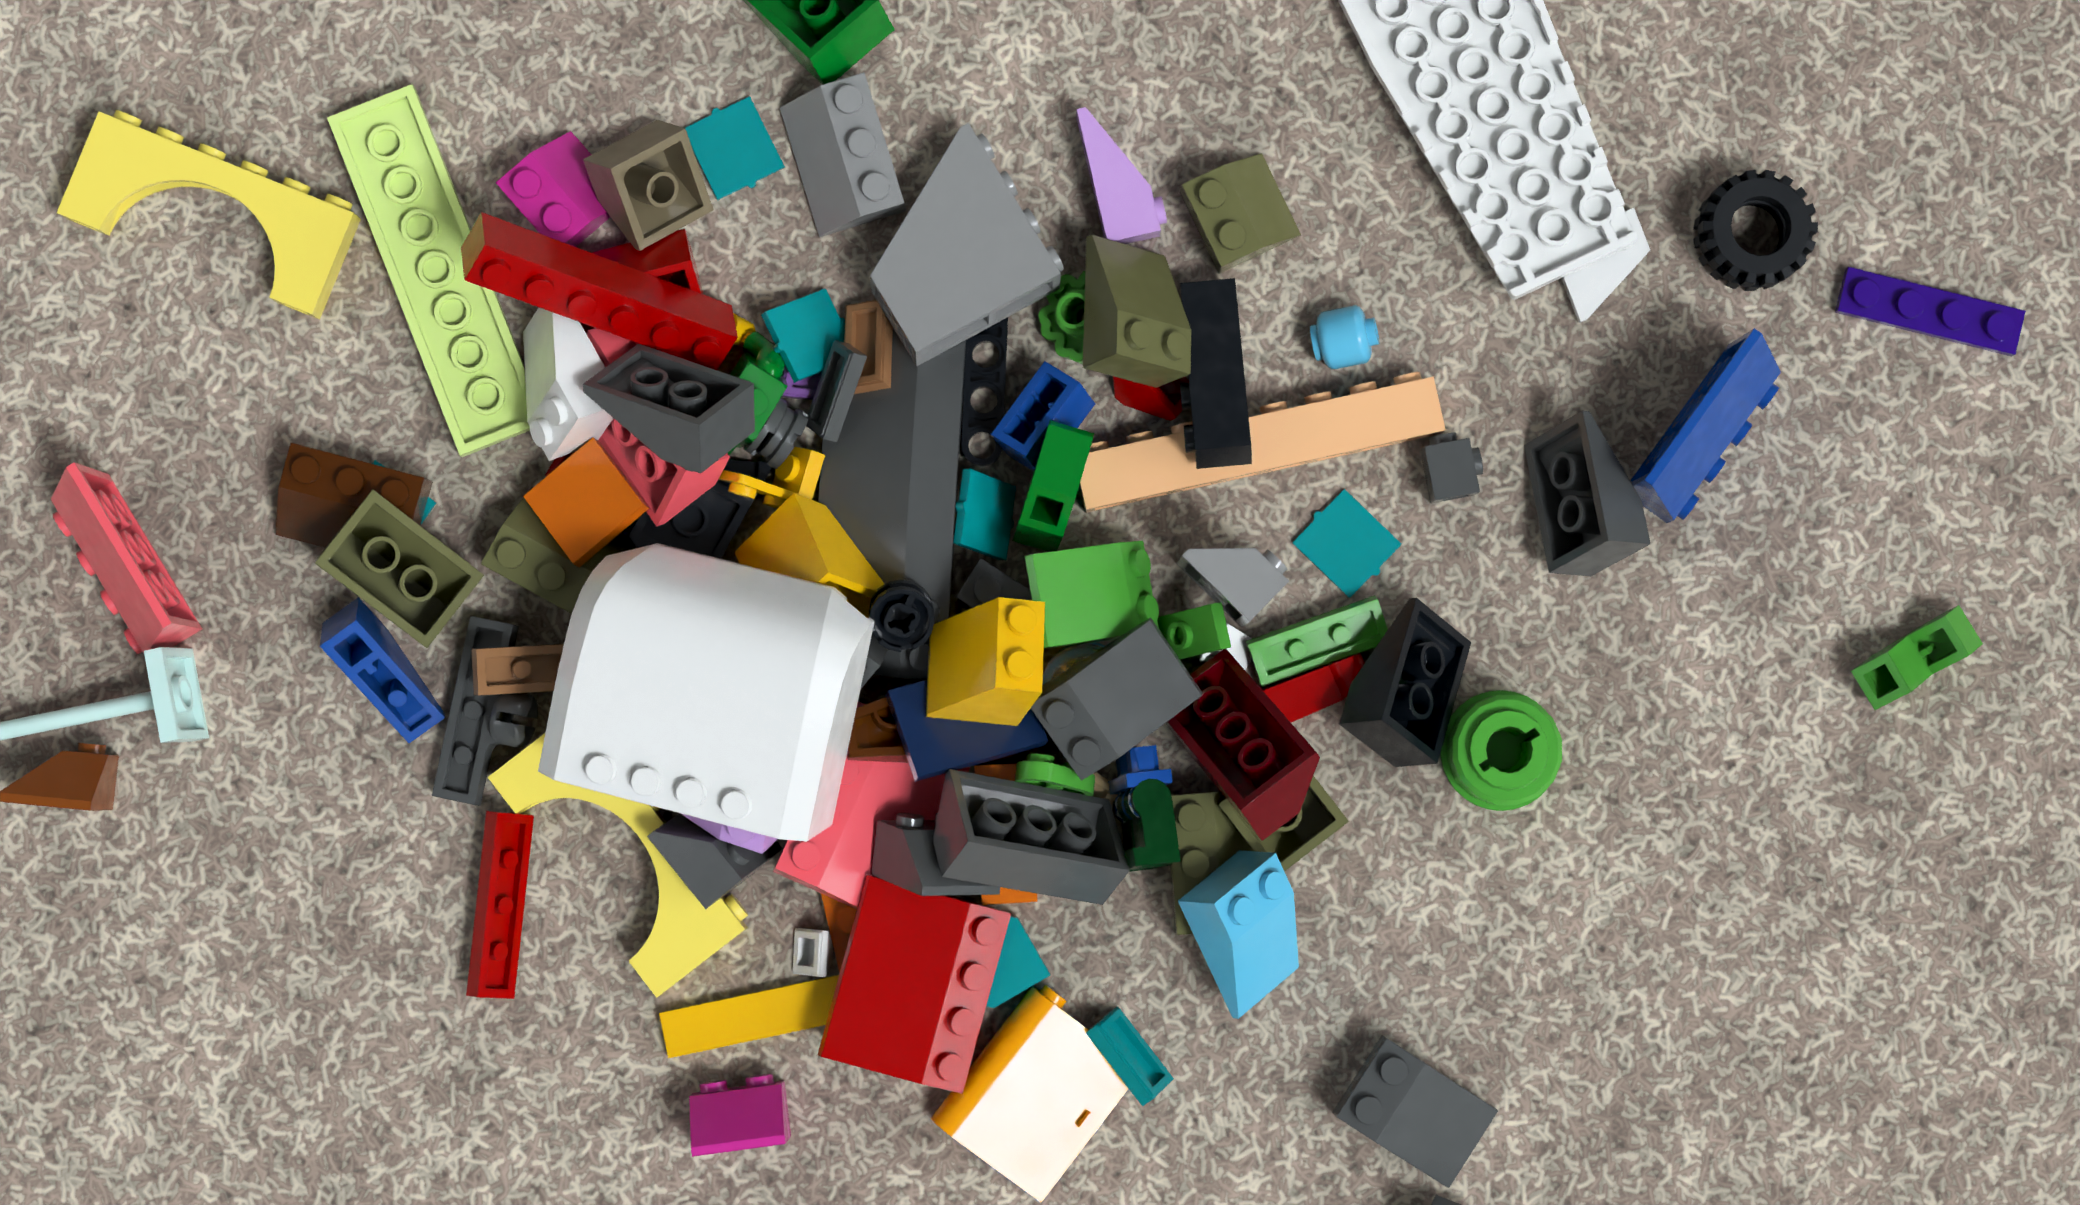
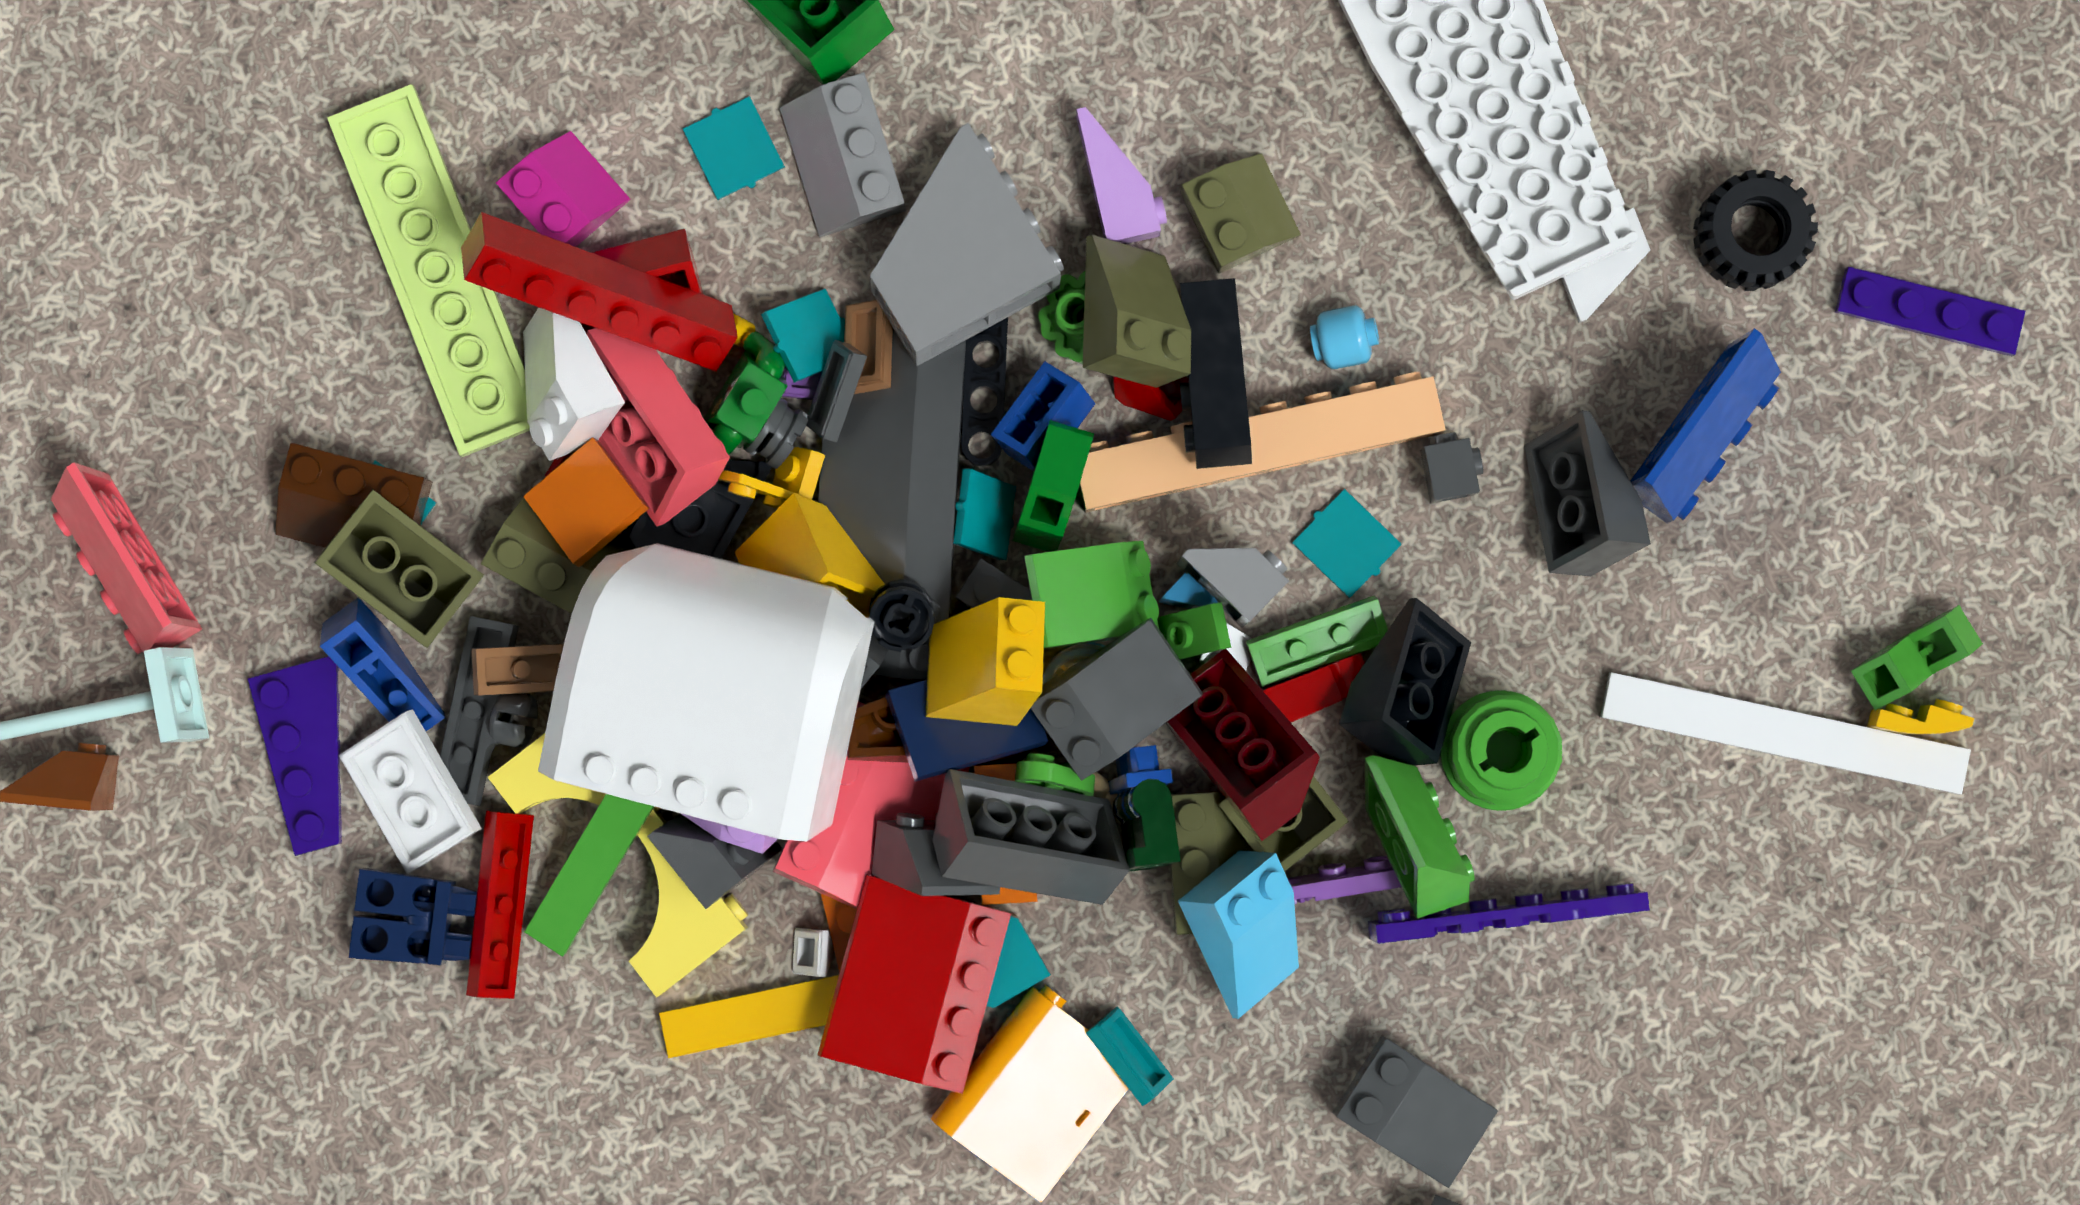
(130, 163): light yellow arch -> none
(301, 735): none -> dark purple wing
(410, 791): none -> white tile
(425, 920): none -> dark blue hips
(587, 872): none -> bright green tile
(649, 183): dark tan slope -> none
(675, 405): dark grey slope -> none
(738, 1116): dark pink slope -> none
(1187, 594): none -> dark azure slope
(1337, 881): none -> medium lavender plate
(1416, 836): none -> bright green slope
(1574, 904): none -> dark purple wing
(1785, 733): none -> white tile
(1931, 719): none -> yellow slope

